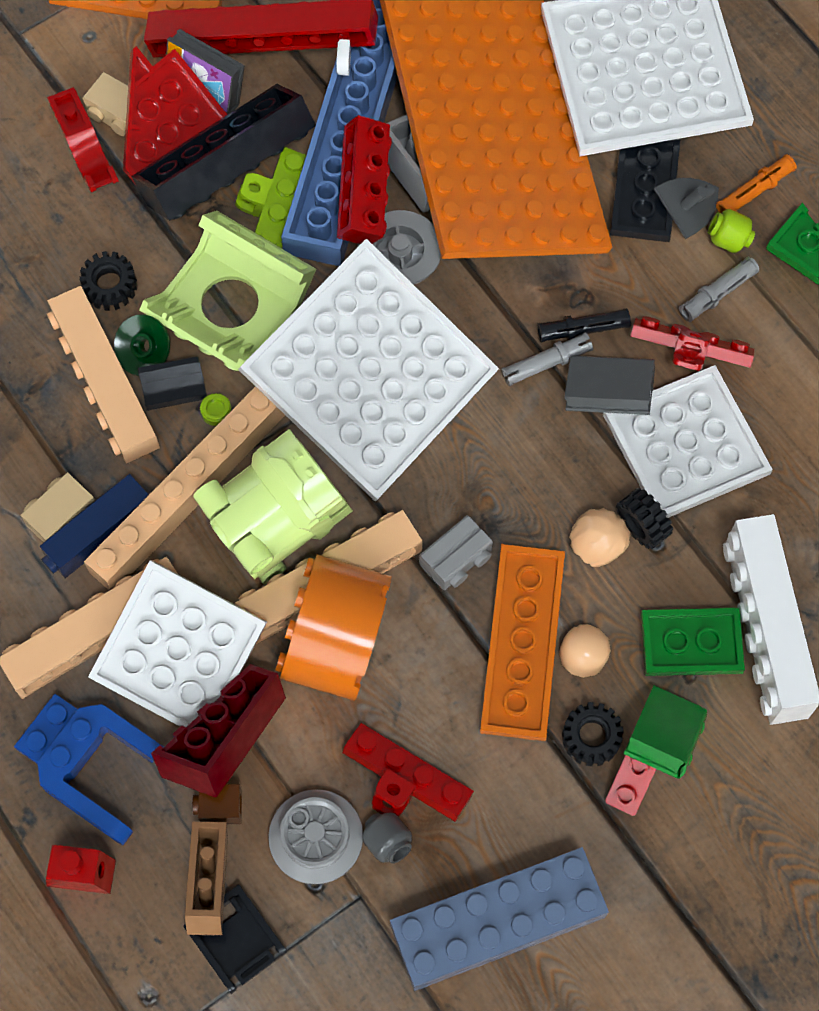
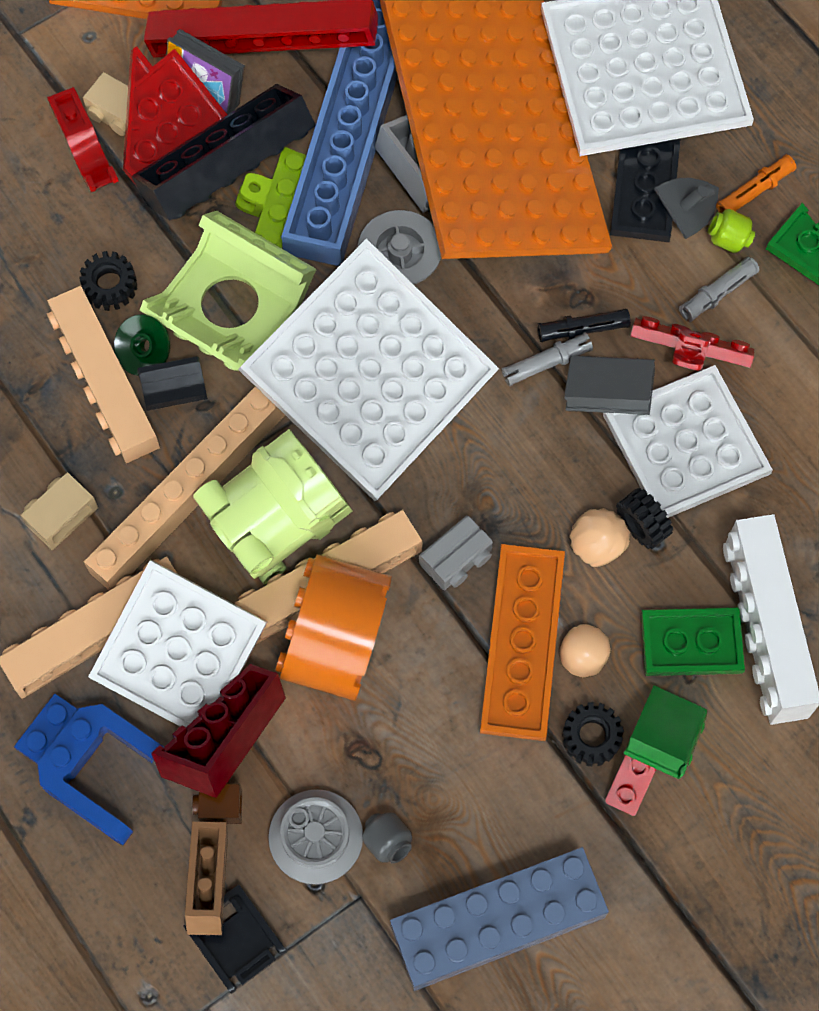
(78, 869): red torso -> none
(84, 534): dark blue brick -> none
(215, 408): lime tile -> none
(343, 57): white tile -> none
(364, 180): red brick -> none
(405, 776): red plate -> none

